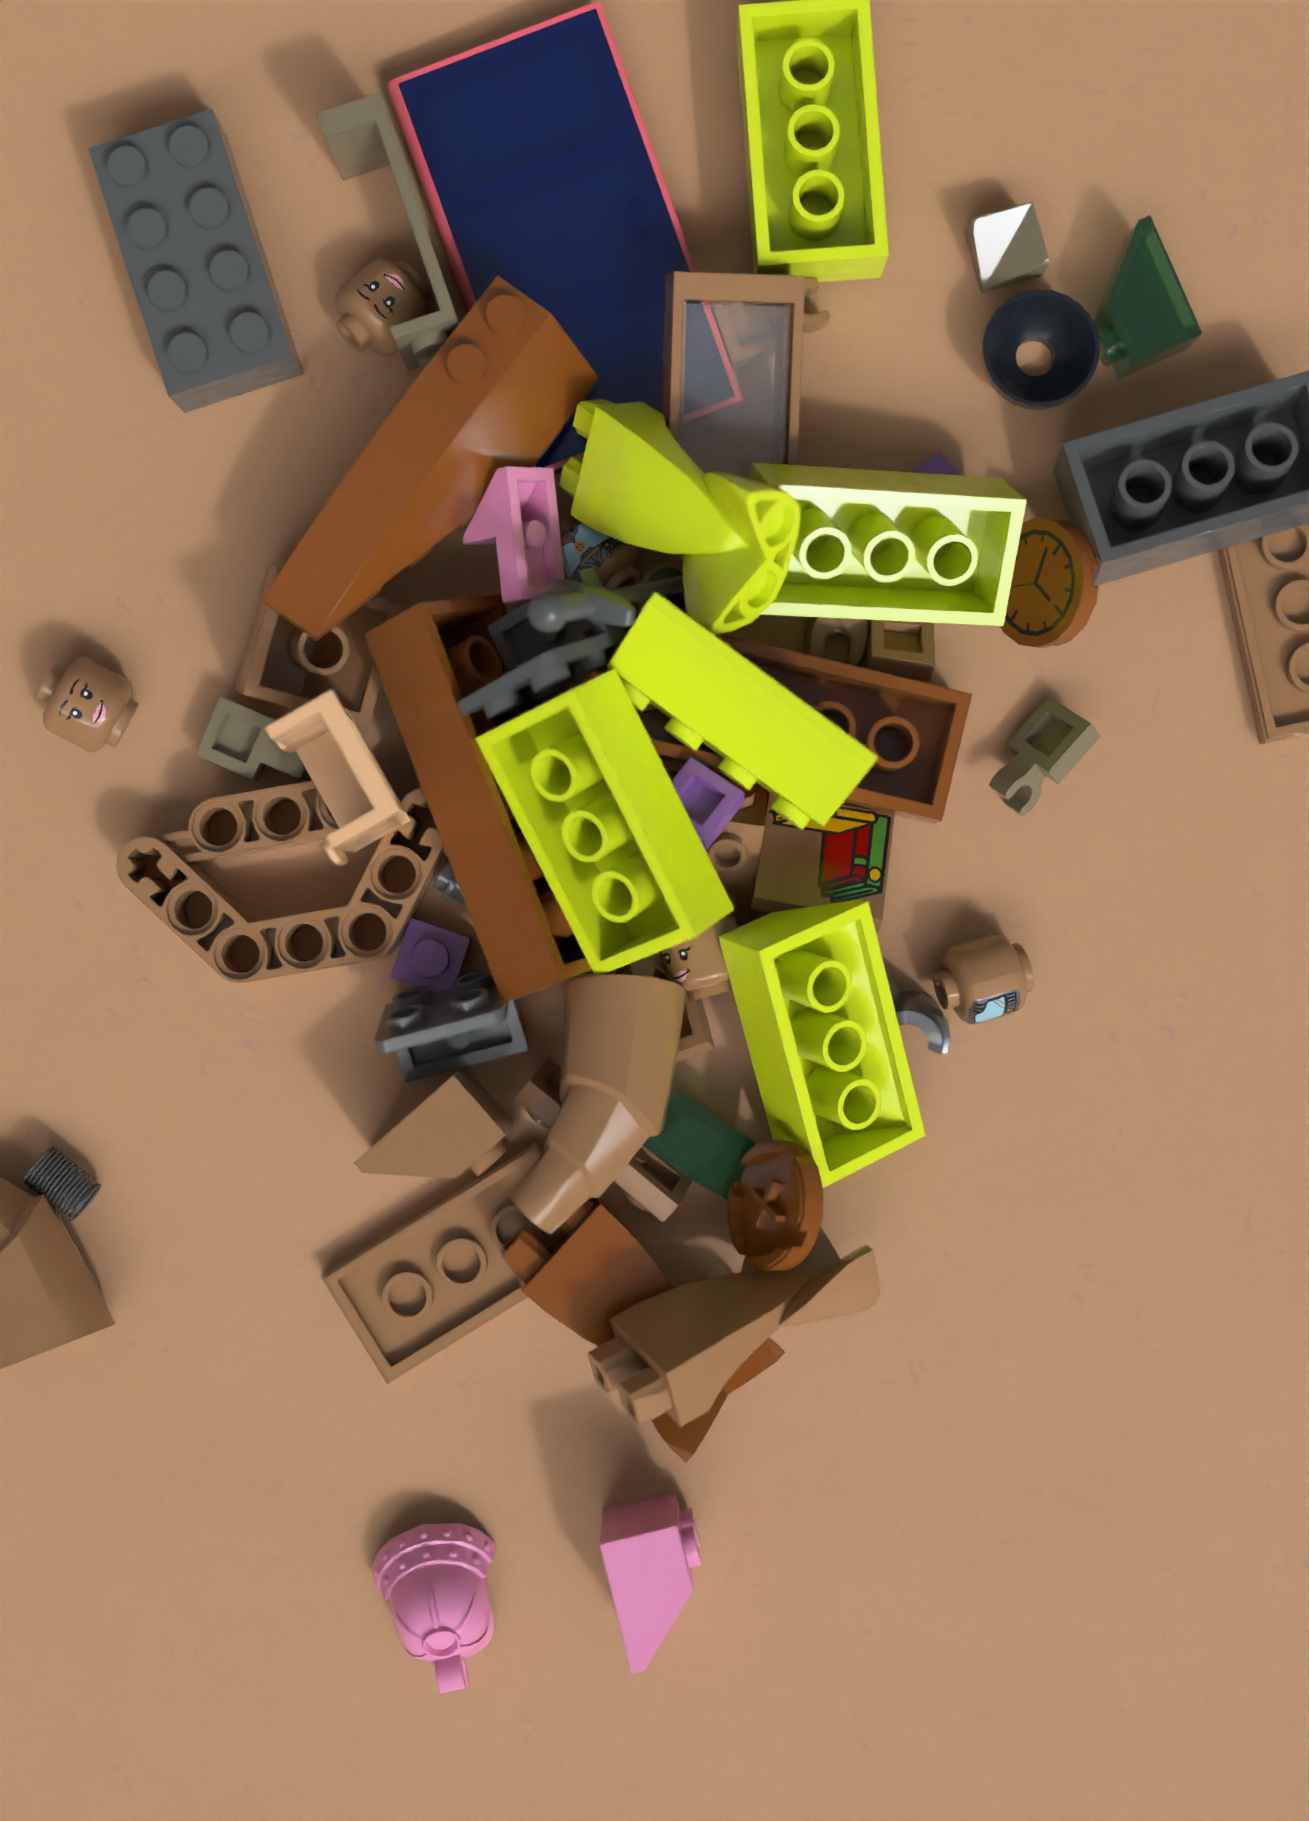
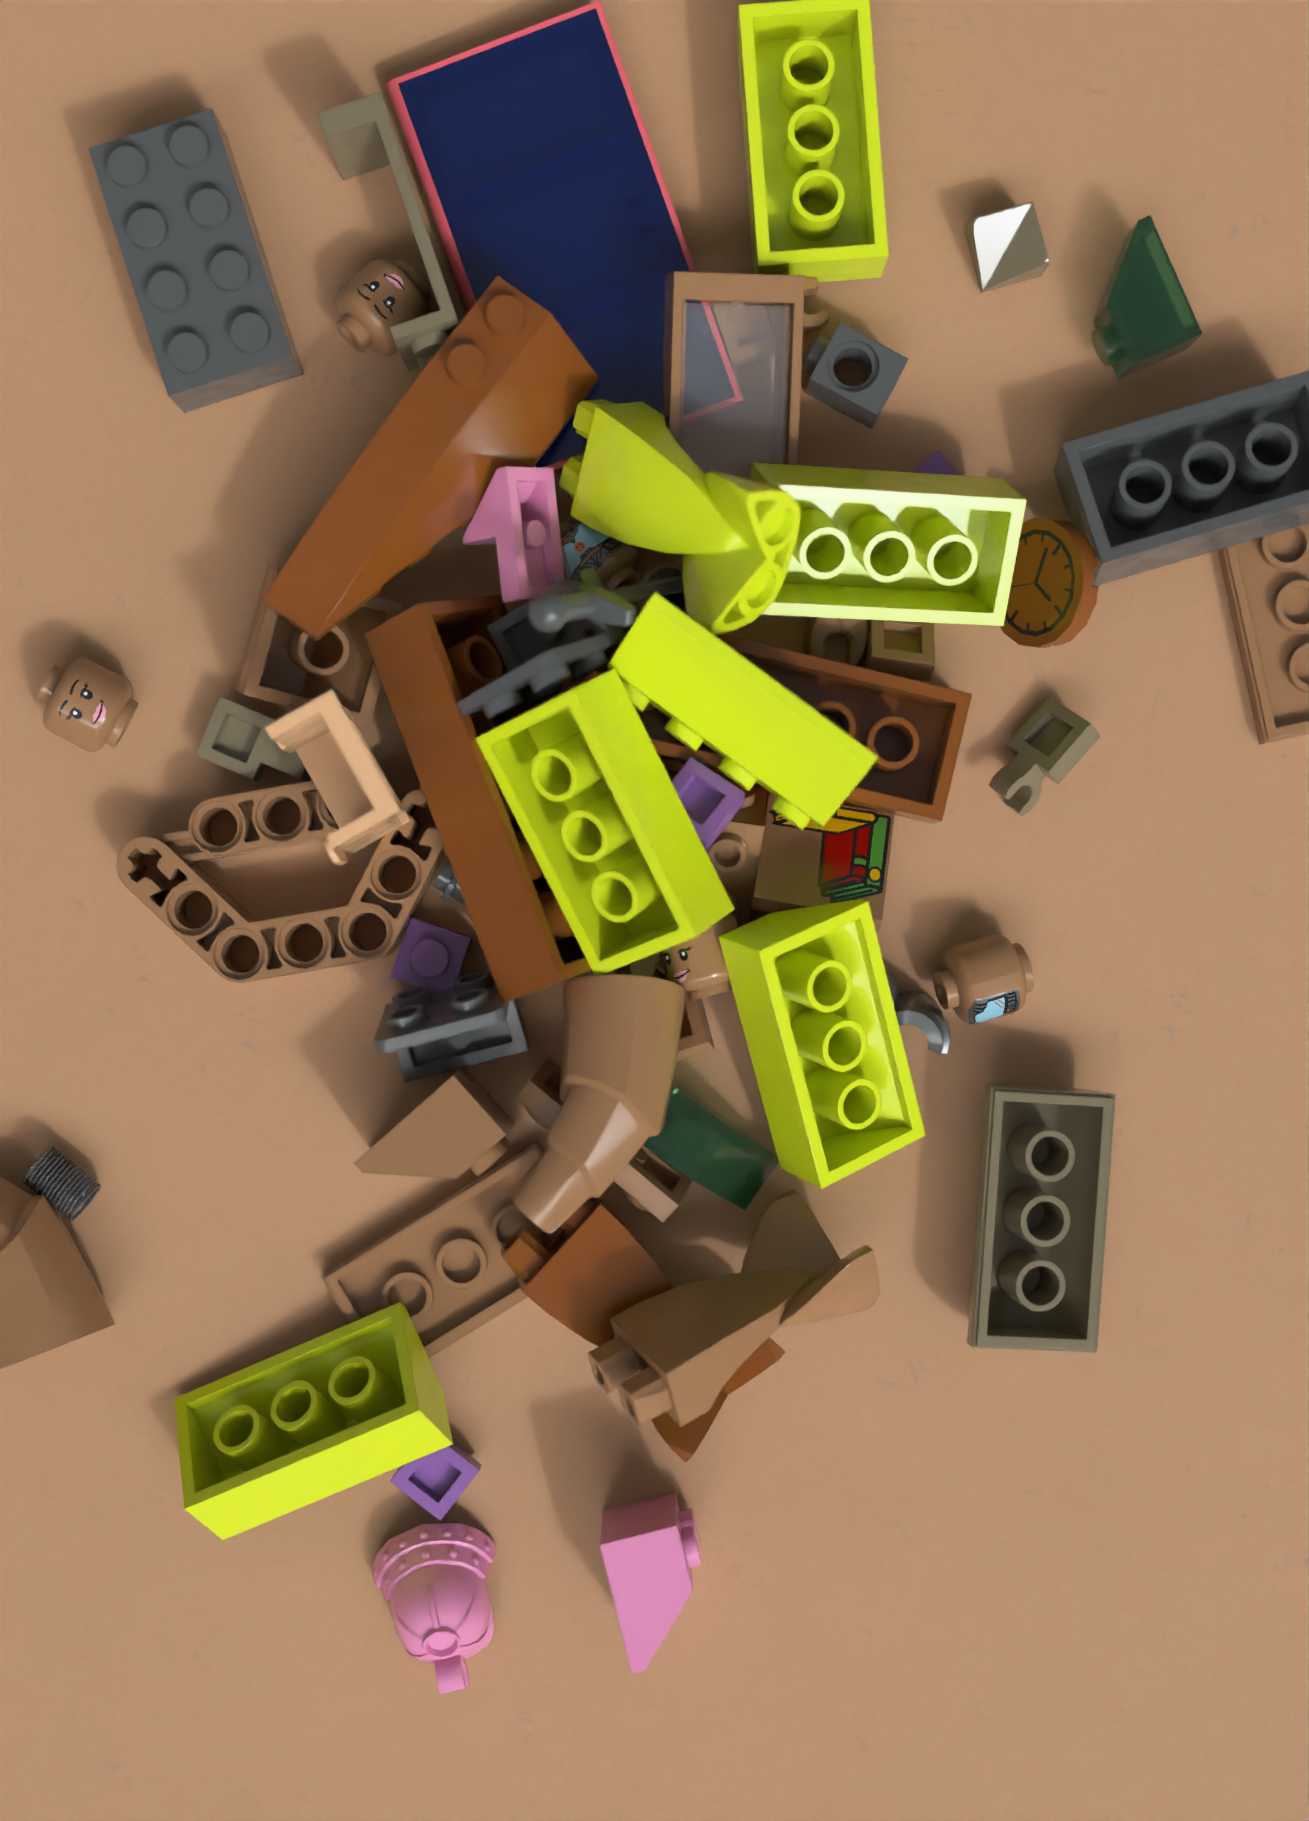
(309, 1423): none -> neon yellow slope
(437, 1478): none -> medium lavender plate
(776, 1205): dark orange tile -> none
(858, 402): none -> dark grey brick
(1041, 1218): none -> dark tan brick
(1057, 324): black piece -> none

